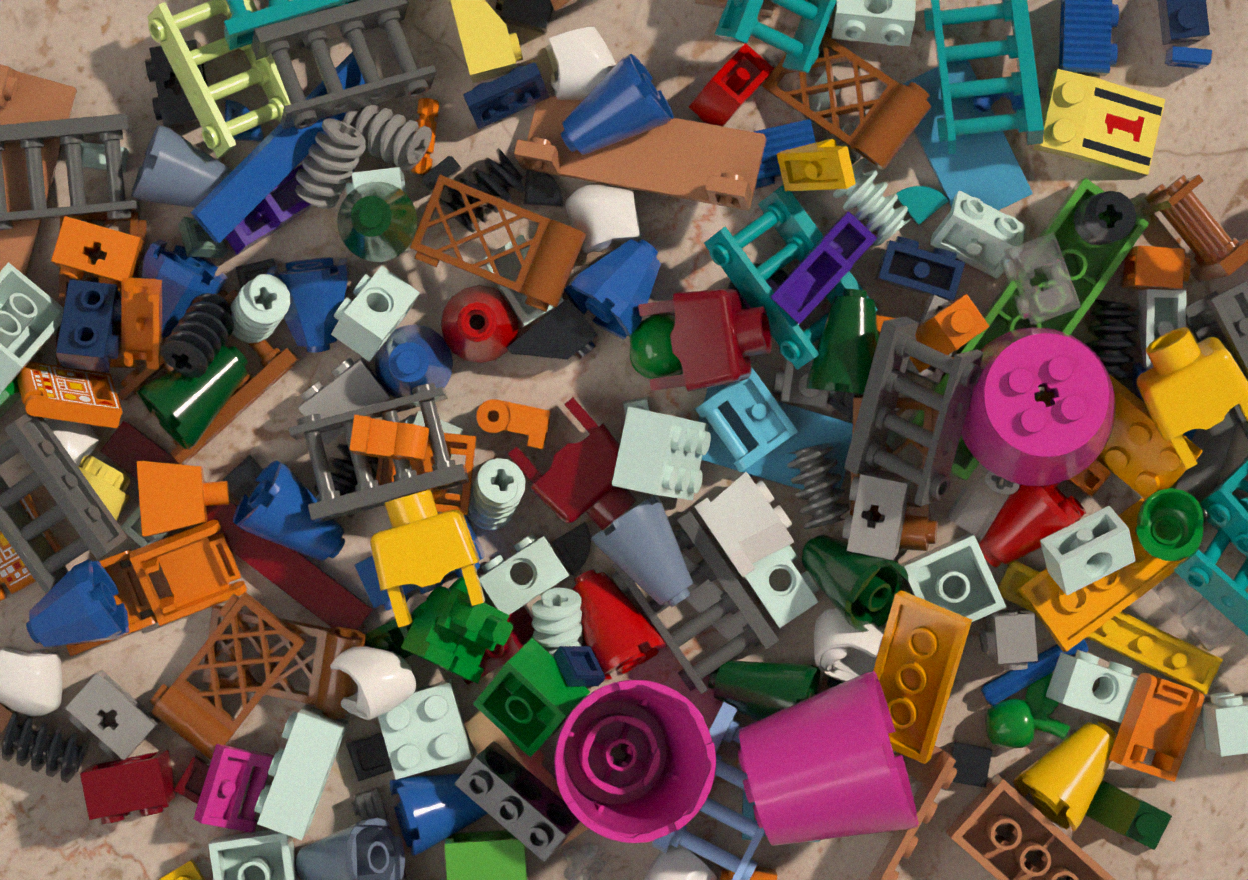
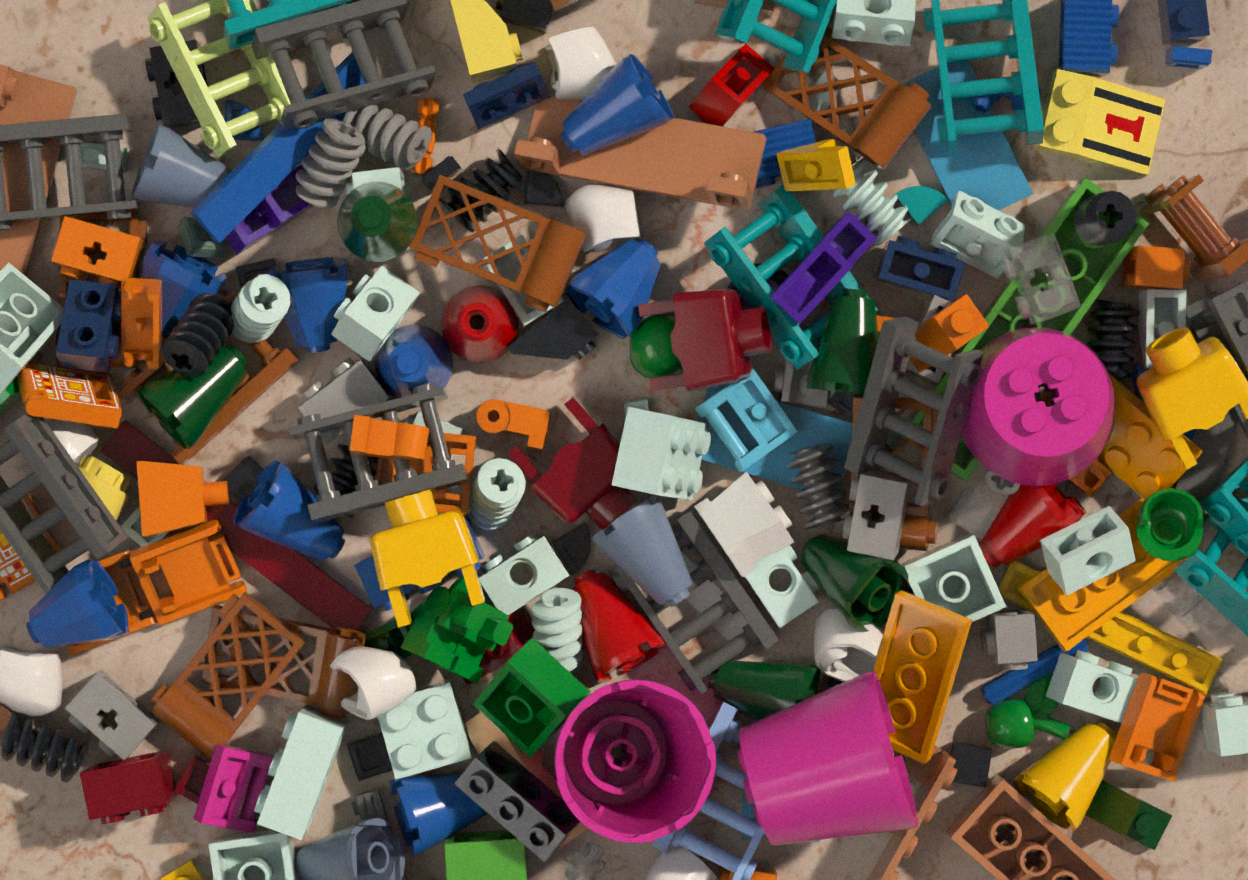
(579, 666): dark blue tile -> none

